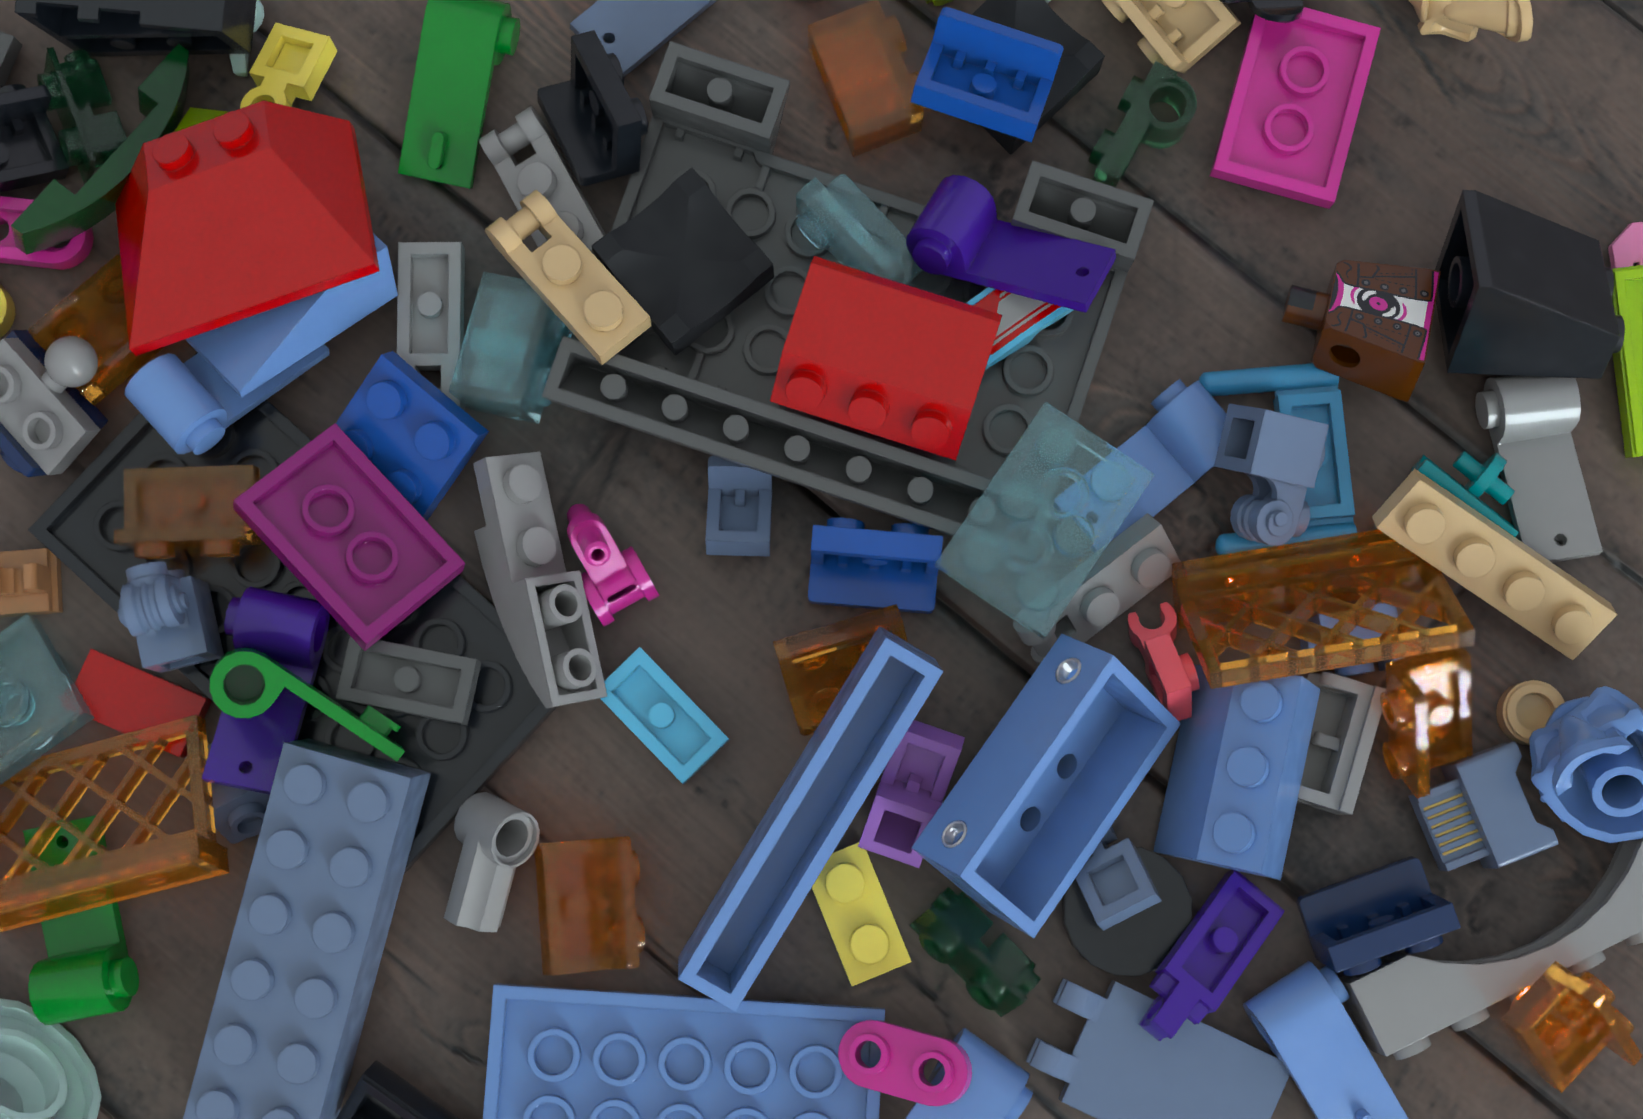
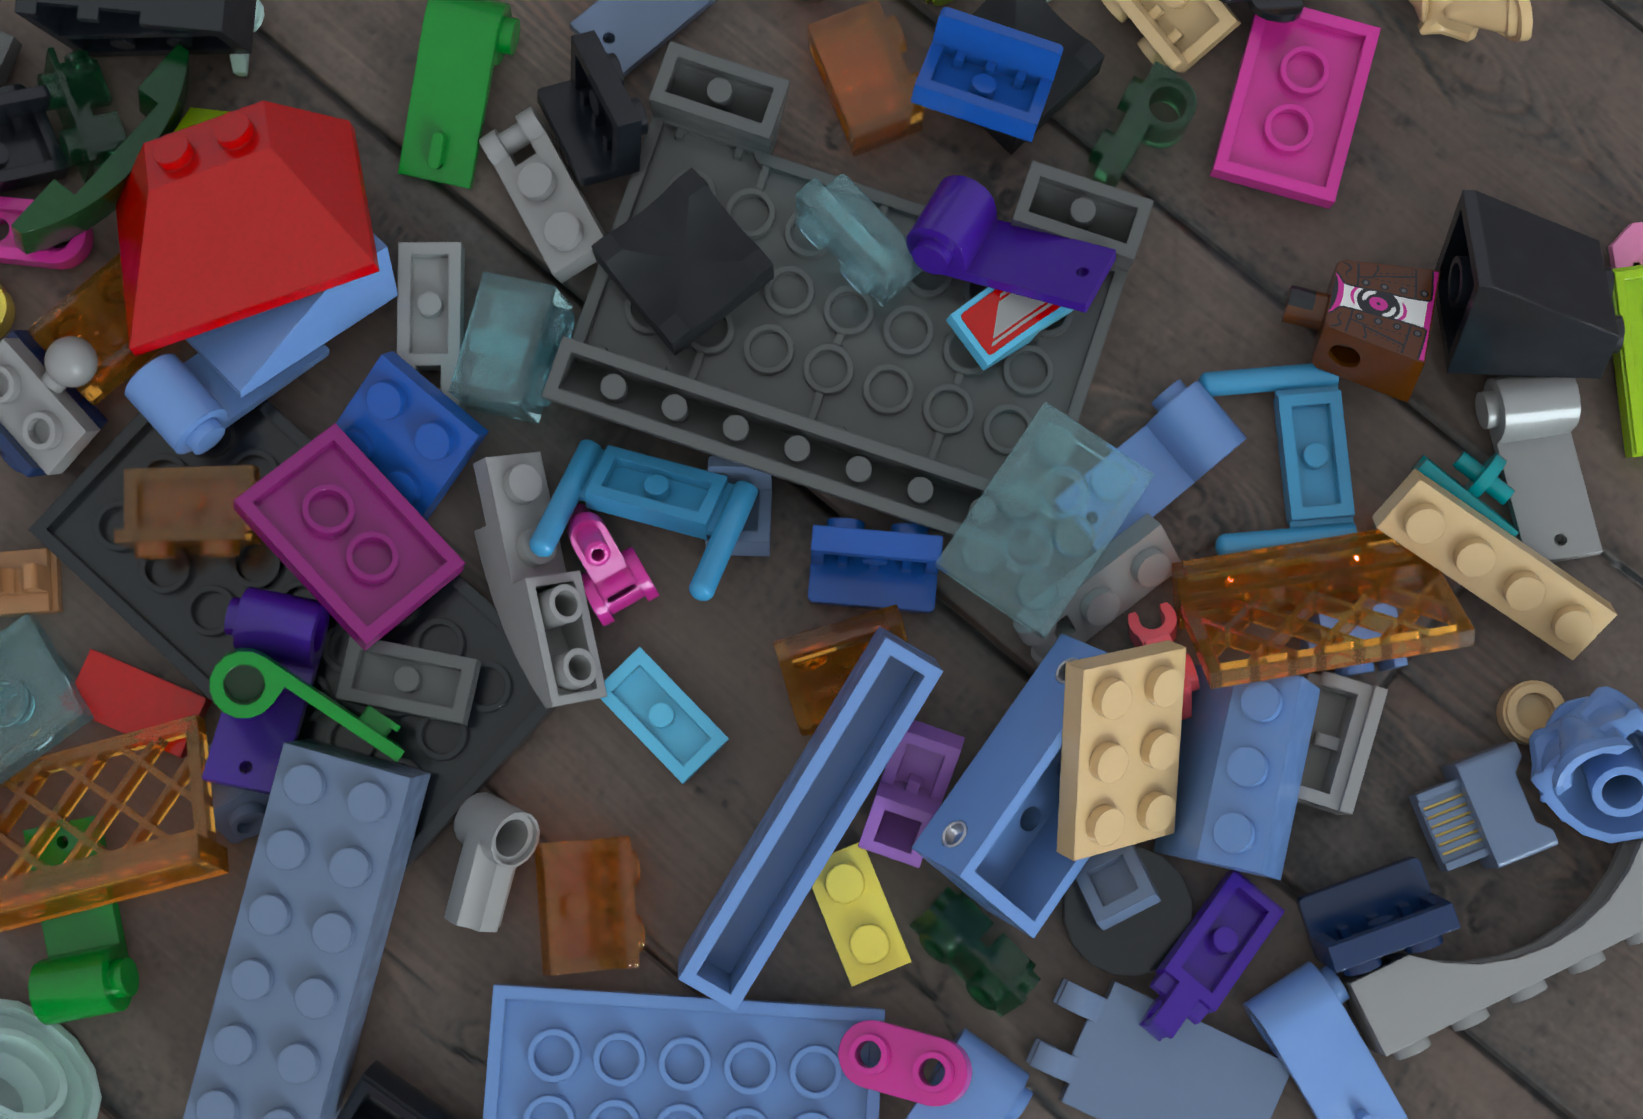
(169, 617): sand blue brick -> none
(290, 66): light yellow plate -> none
(570, 278): tan plate -> none
(656, 495): none -> dark azure plate
(884, 357): red slope -> none
(1120, 748): none -> tan plate
(1281, 460): sand blue brick -> none
(1427, 715): clear orange bracket -> none
(1567, 1023): clear orange bracket -> none

